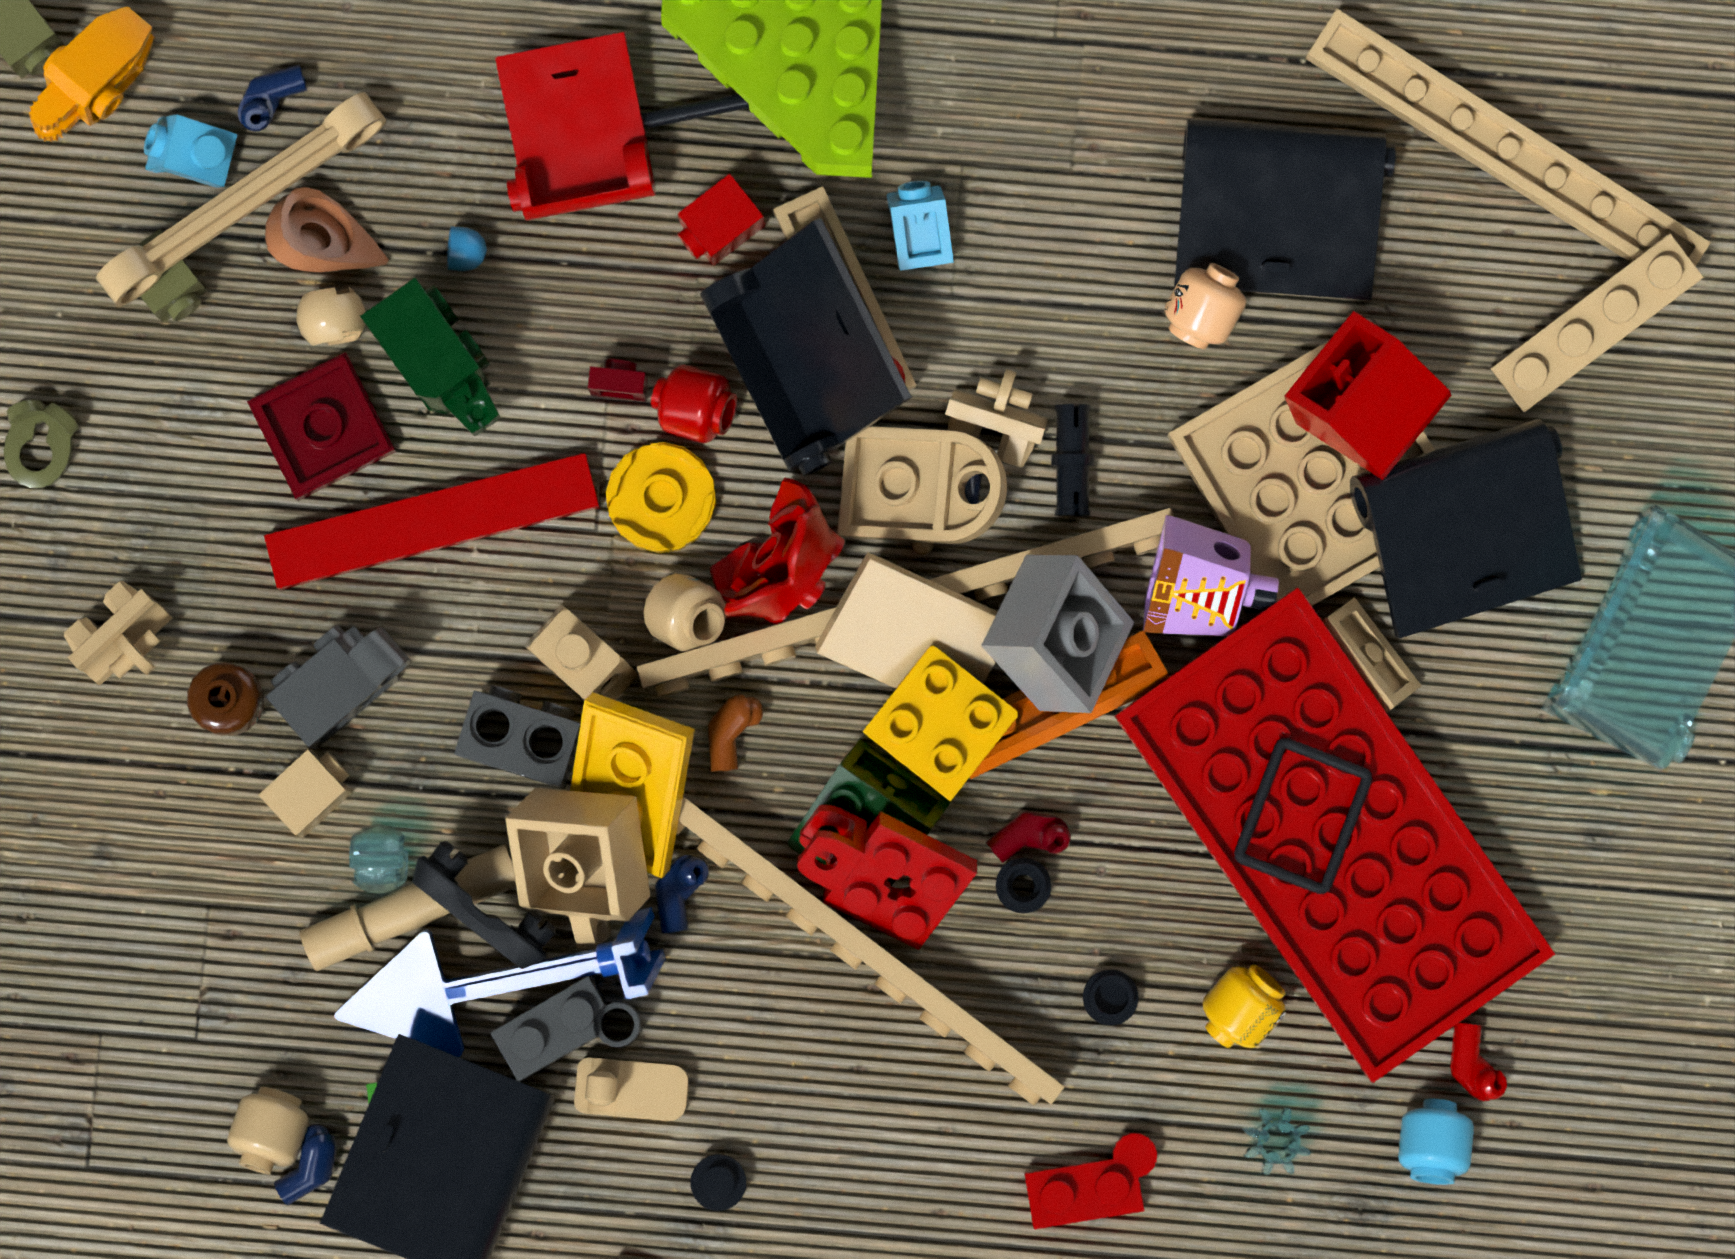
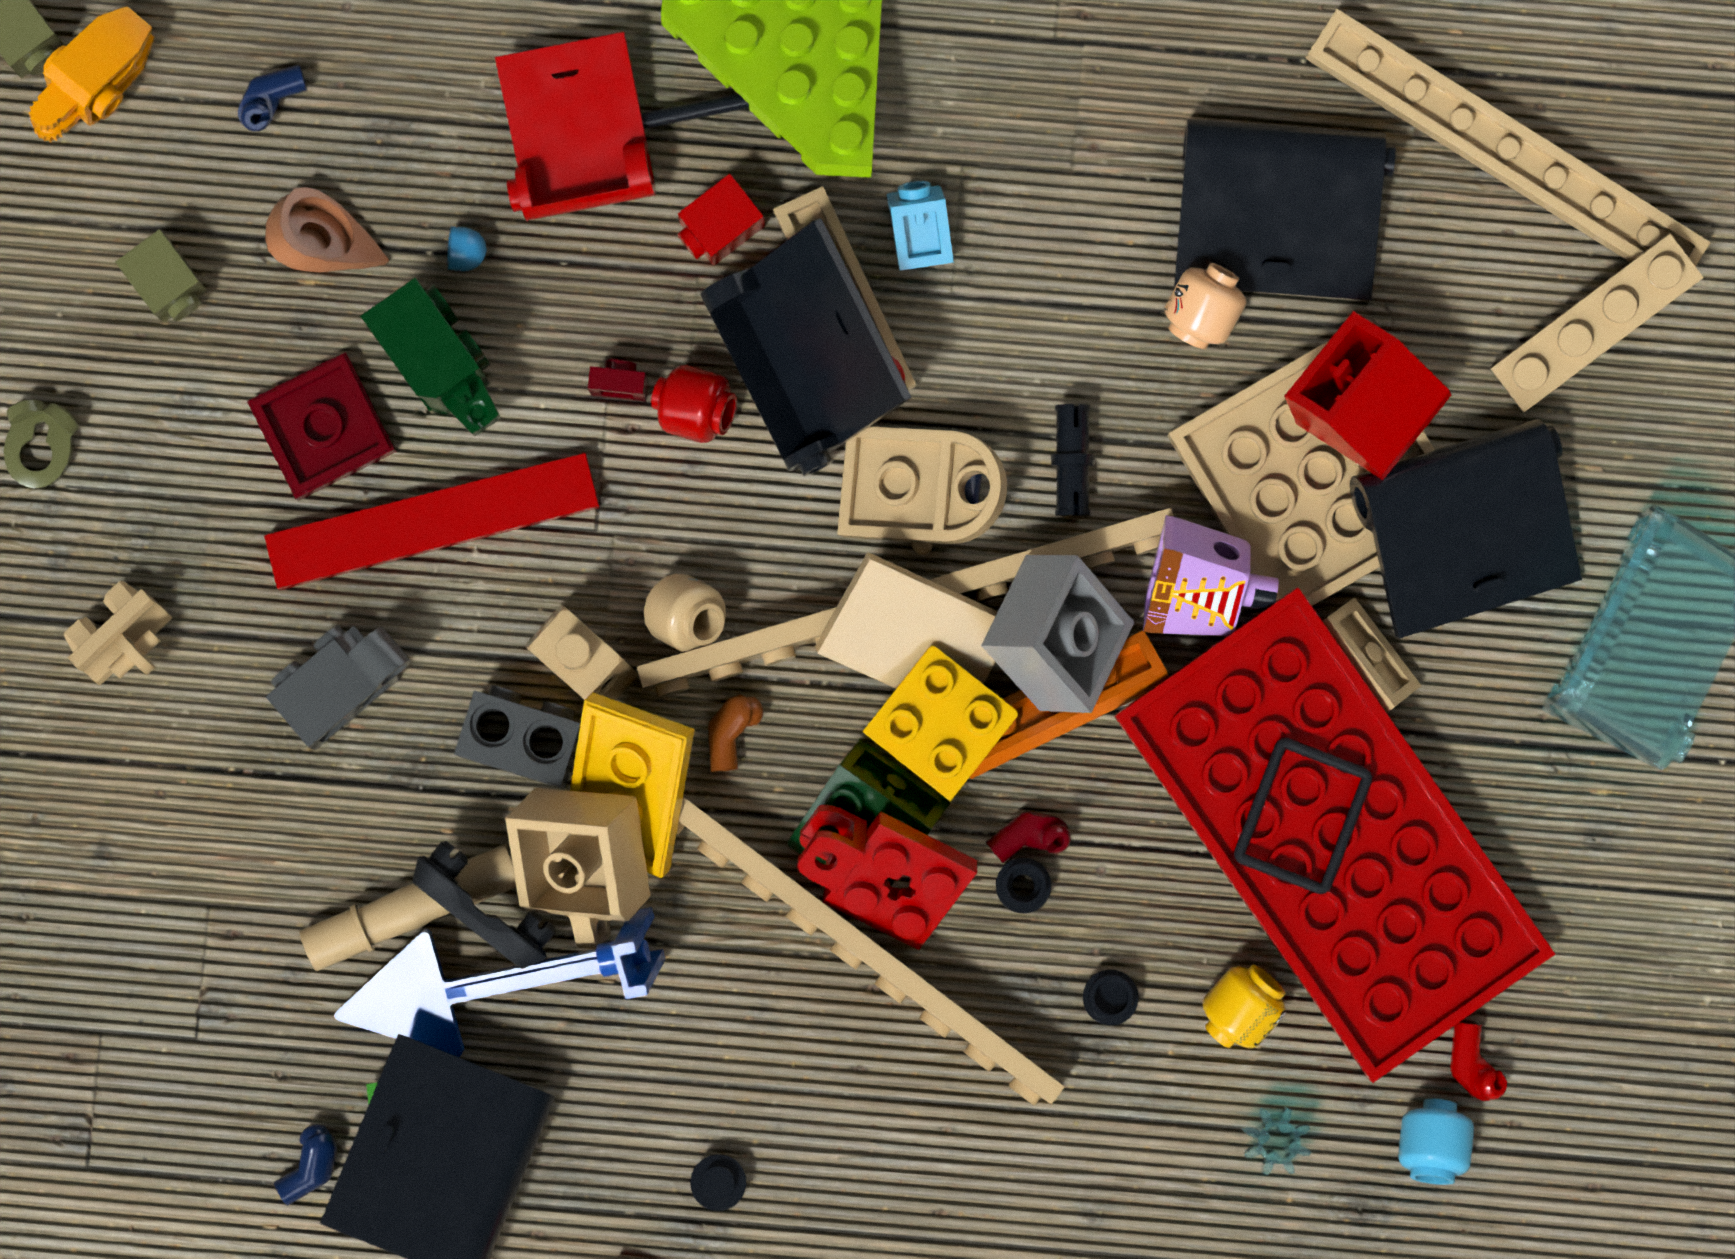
(140, 266): tan piece -> none
(189, 150): medium azure bracket -> none
(237, 714): reddish brown head -> none
(268, 1130): tan head -> none
(307, 791): tan brick -> none
(330, 316): tan piece -> none
(378, 859): clear light blue piece -> none
(559, 1028): dark grey hinge -> none
(631, 1089): tan piece -> none
(661, 497): yellow tile -> none
(675, 888): dark blue arm -> none
(785, 569): red brick -> none
(1019, 428): tan hips -> none
(1092, 1188): red hinge -> none

